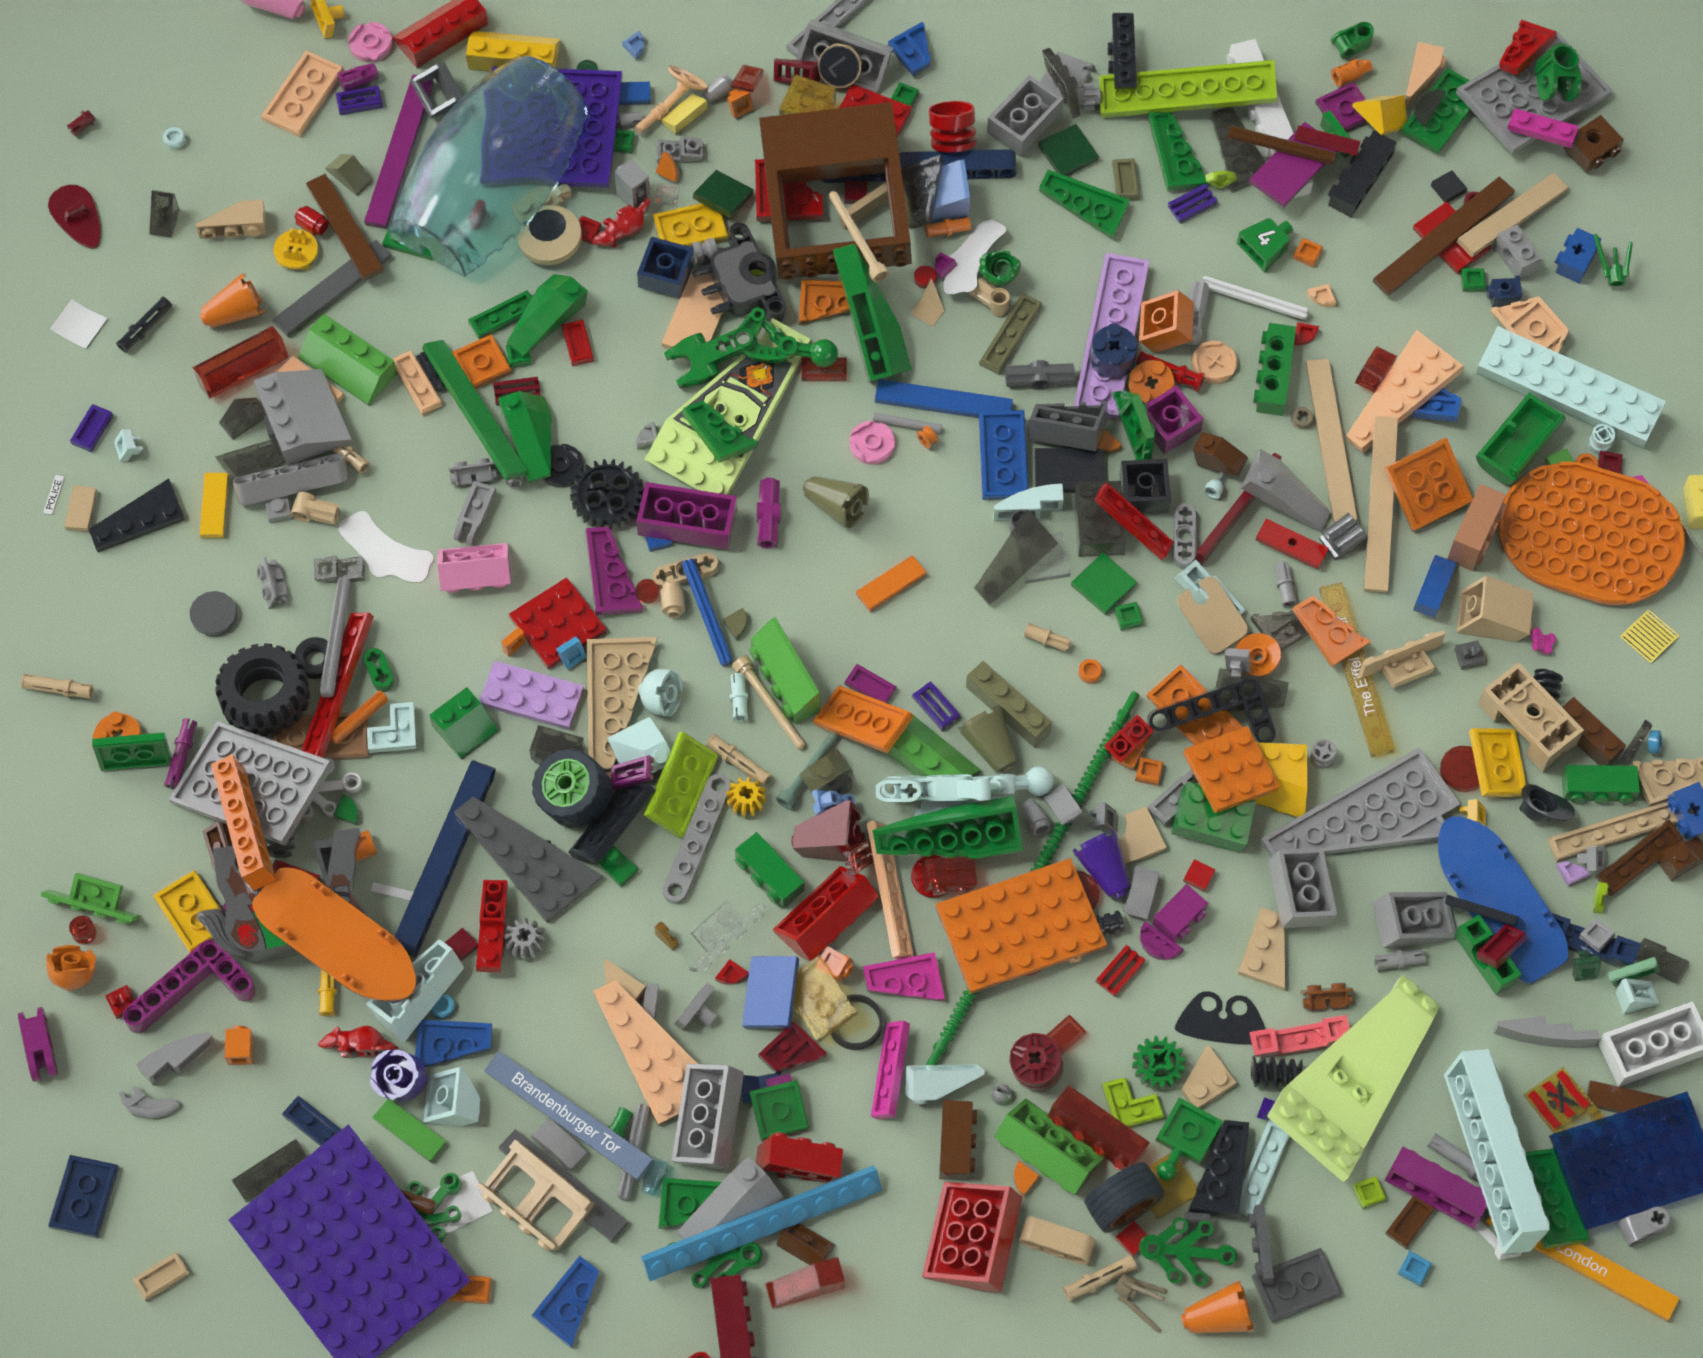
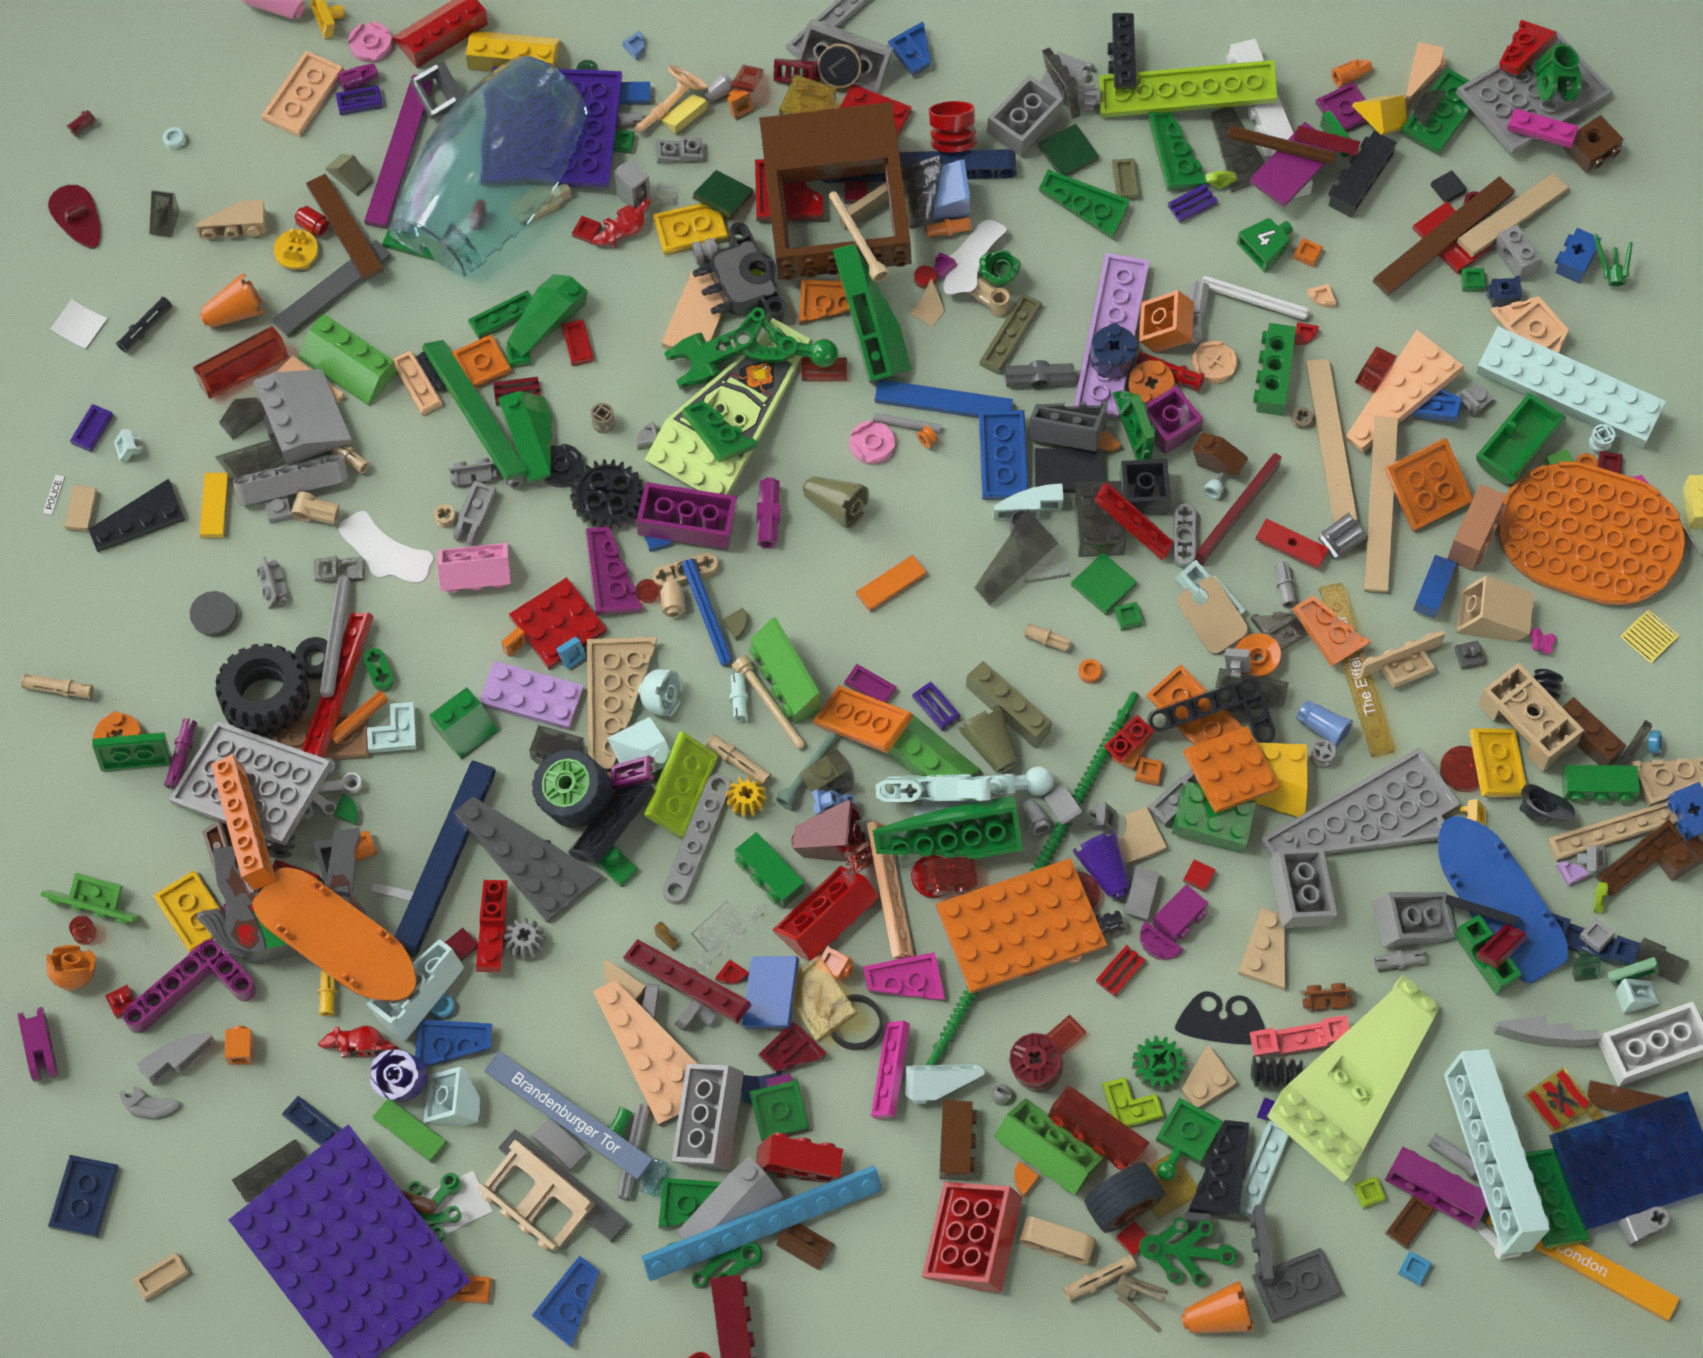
(446, 509): none -> tan bush
(550, 236): tan piece -> none
(602, 418): none -> dark tan wheel
(665, 267): dark blue brick -> none
(667, 167): orange tile -> none
(687, 981): none -> dark red tile
(806, 1283): clear red slope -> none
(905, 94): green tile -> none
(1279, 487): light grey wedge -> none
(1324, 722): none -> medium blue plant
(1349, 40): green piece -> none
(1475, 400): none -> light grey bracket

